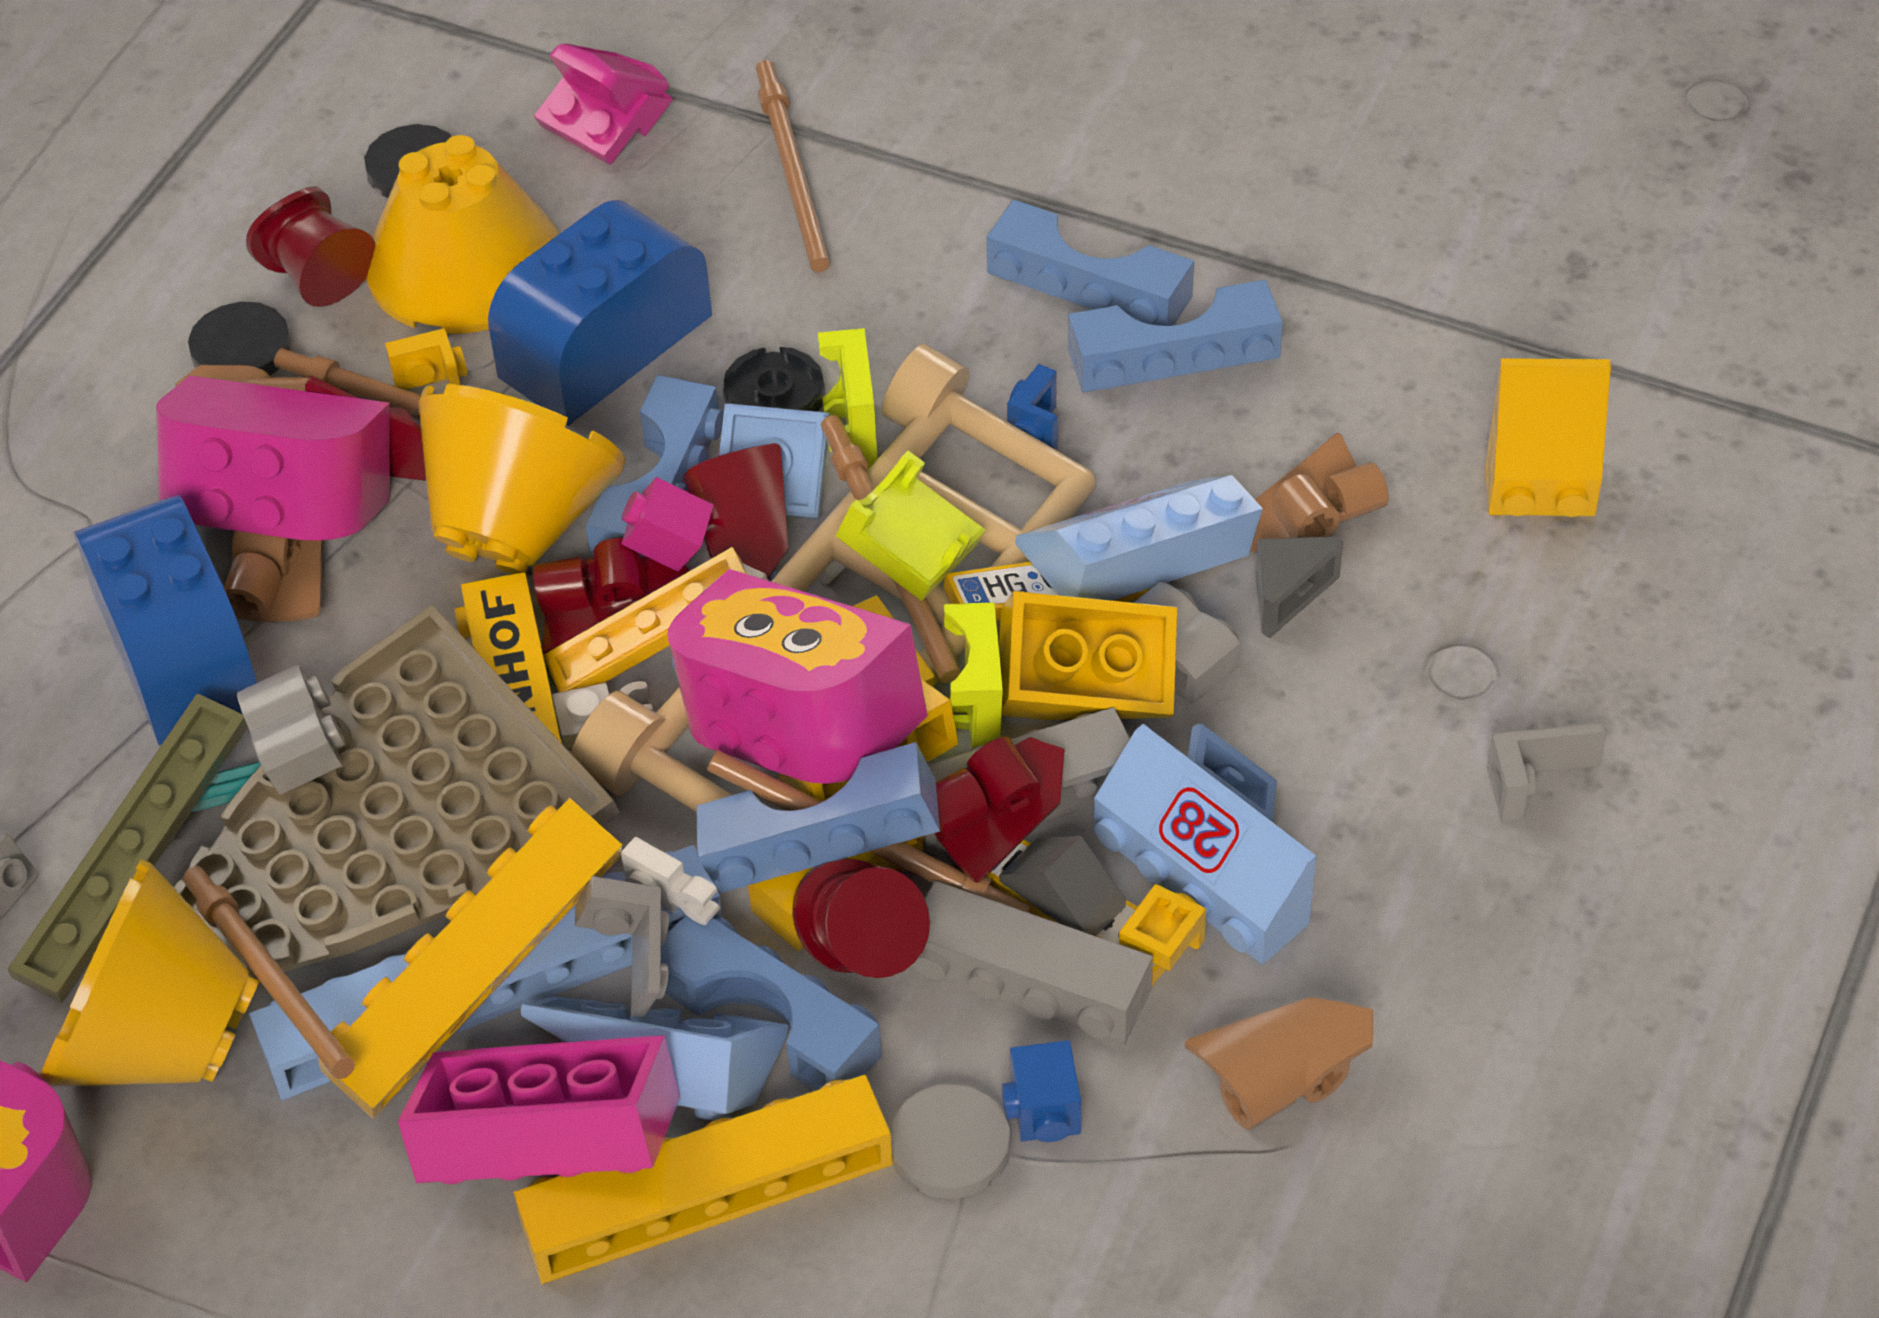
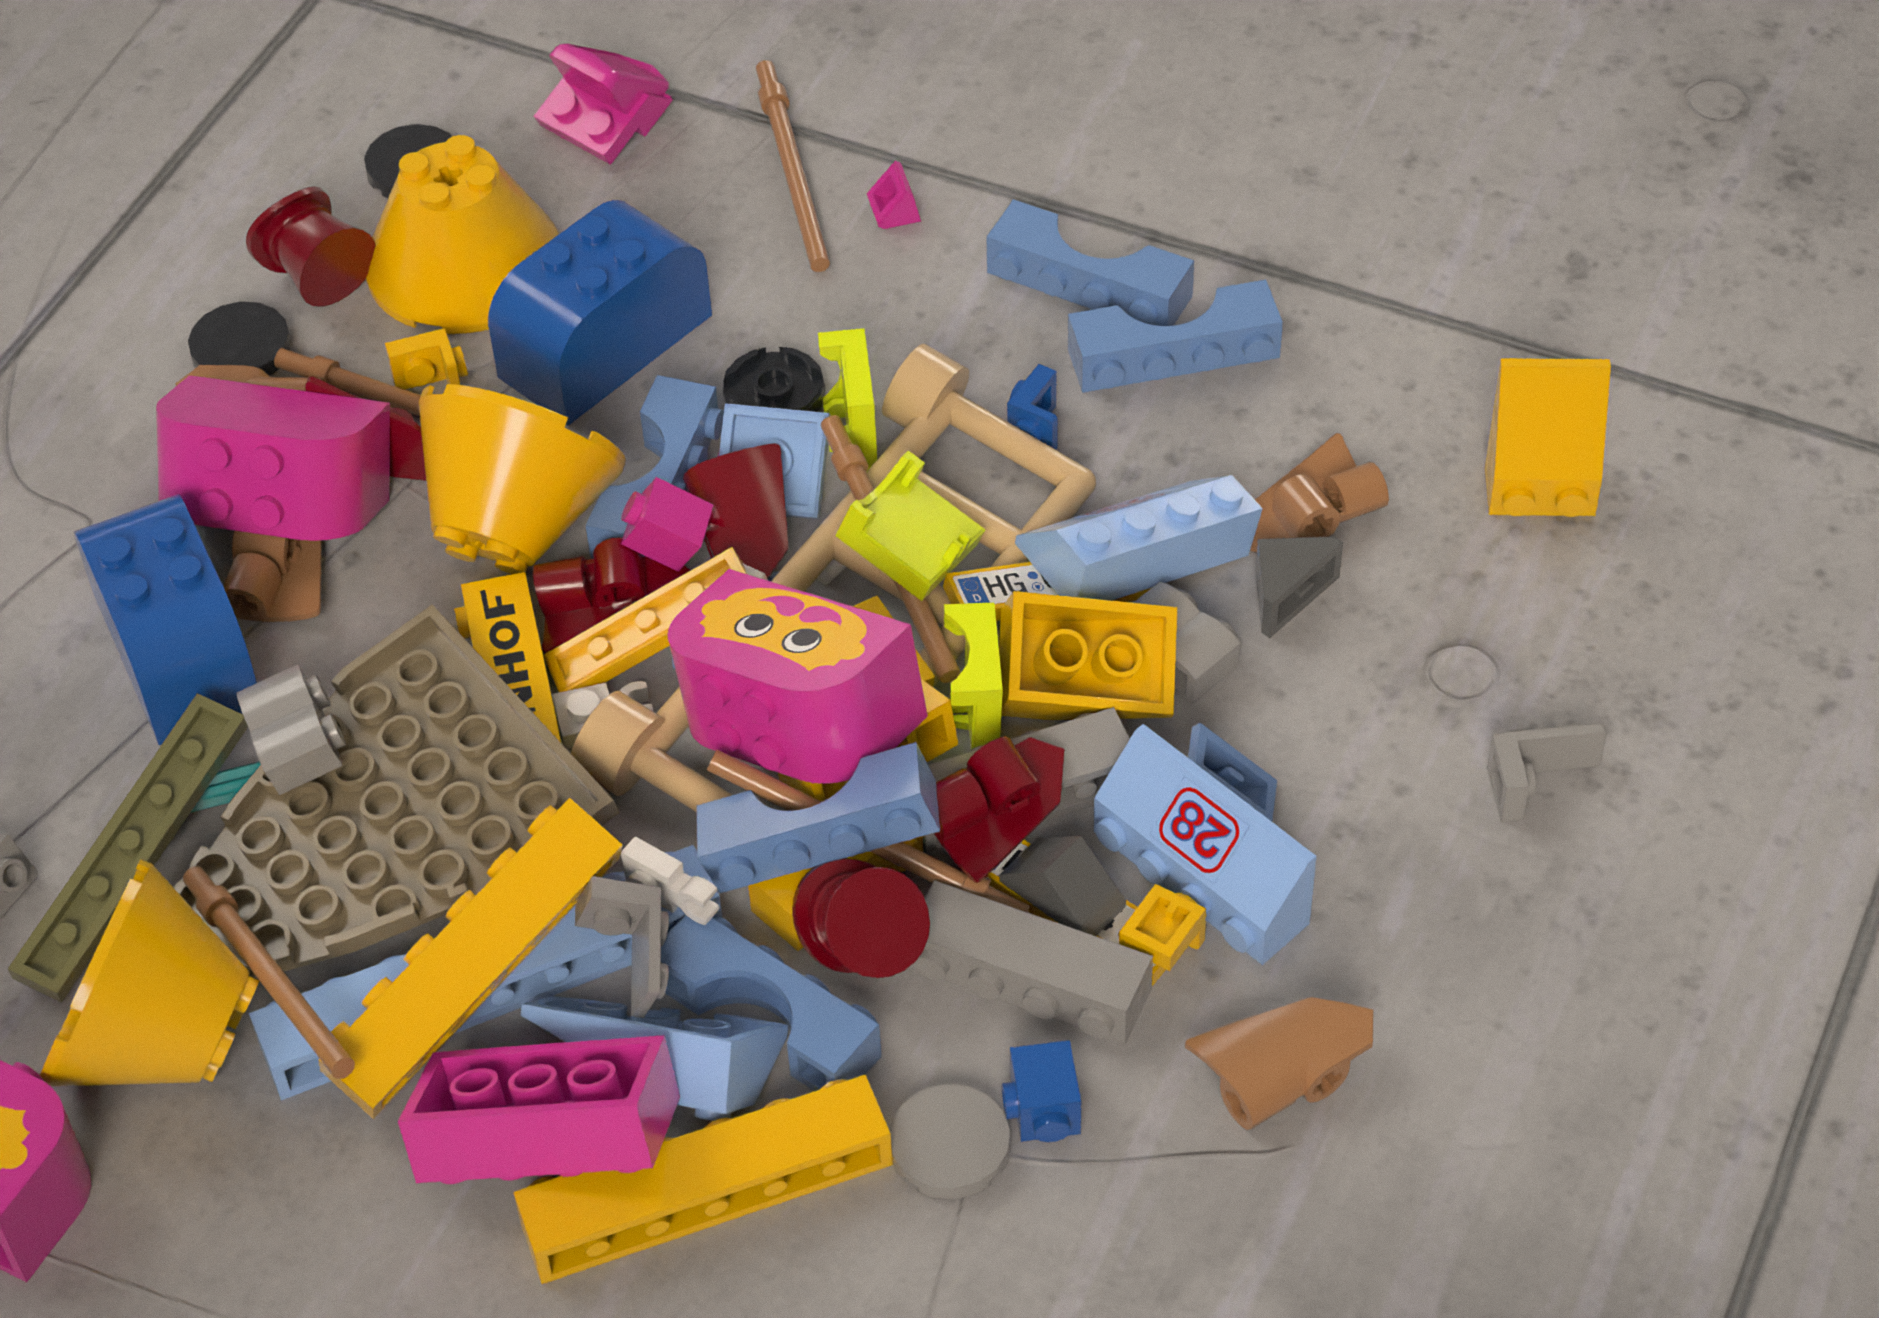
(893, 199): none -> dark pink slope

